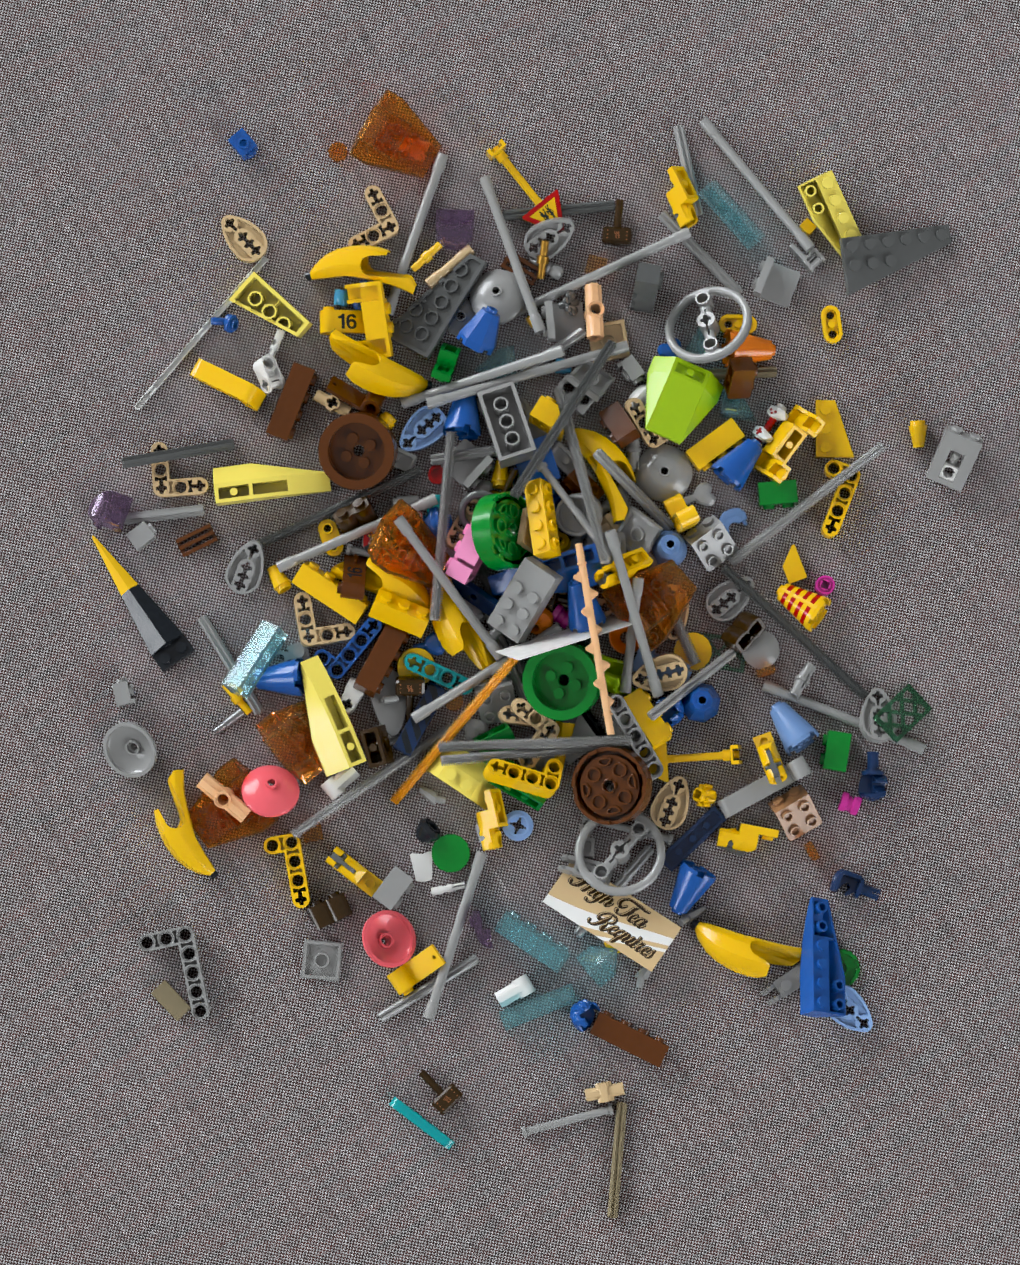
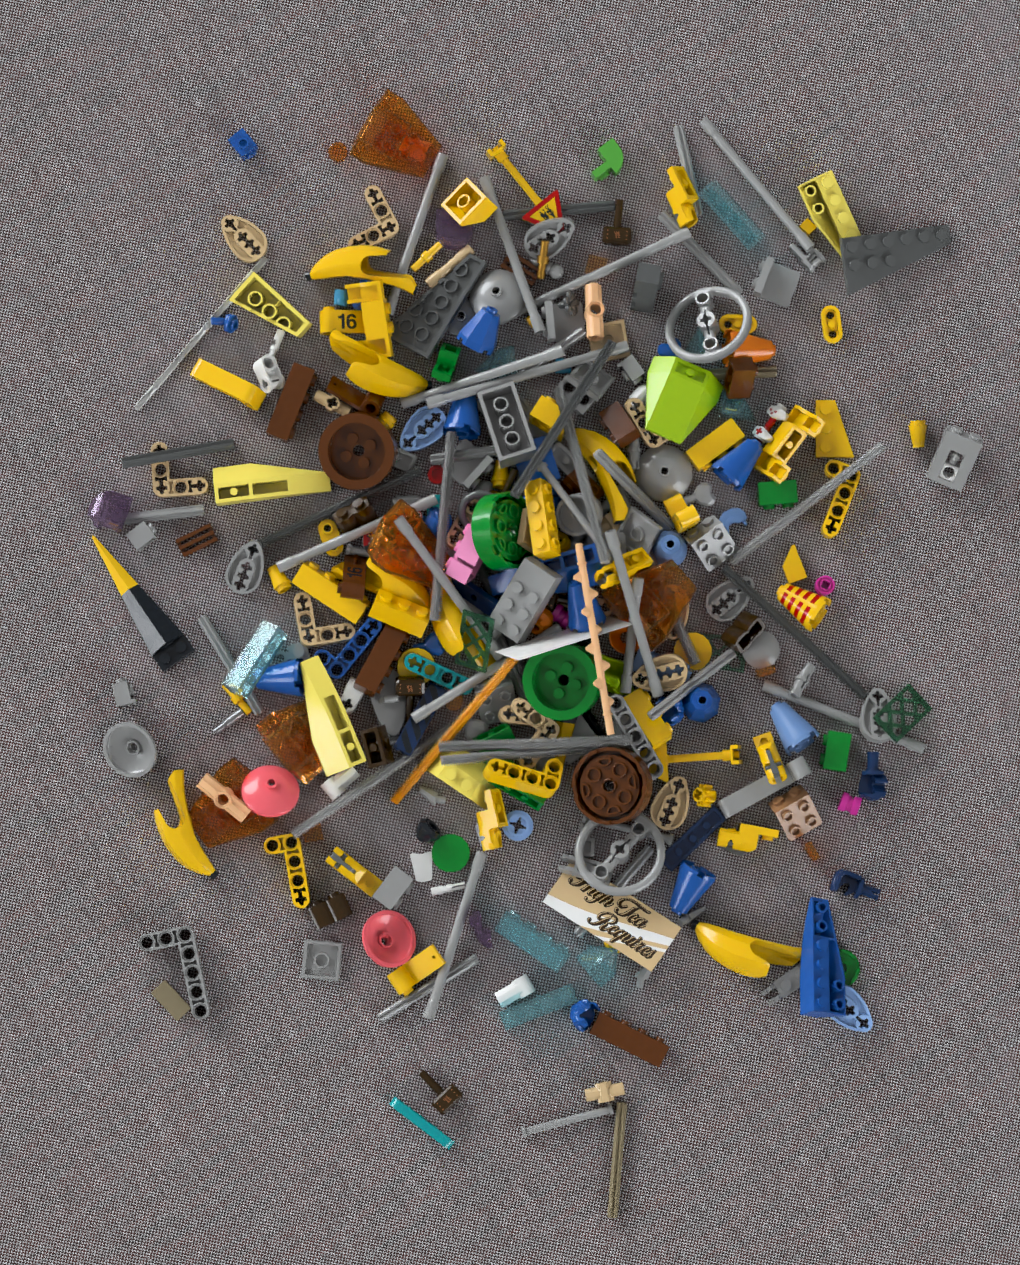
(469, 204): none -> yellow slope
(487, 635): none -> clear green window
(613, 160): none -> bright green brick

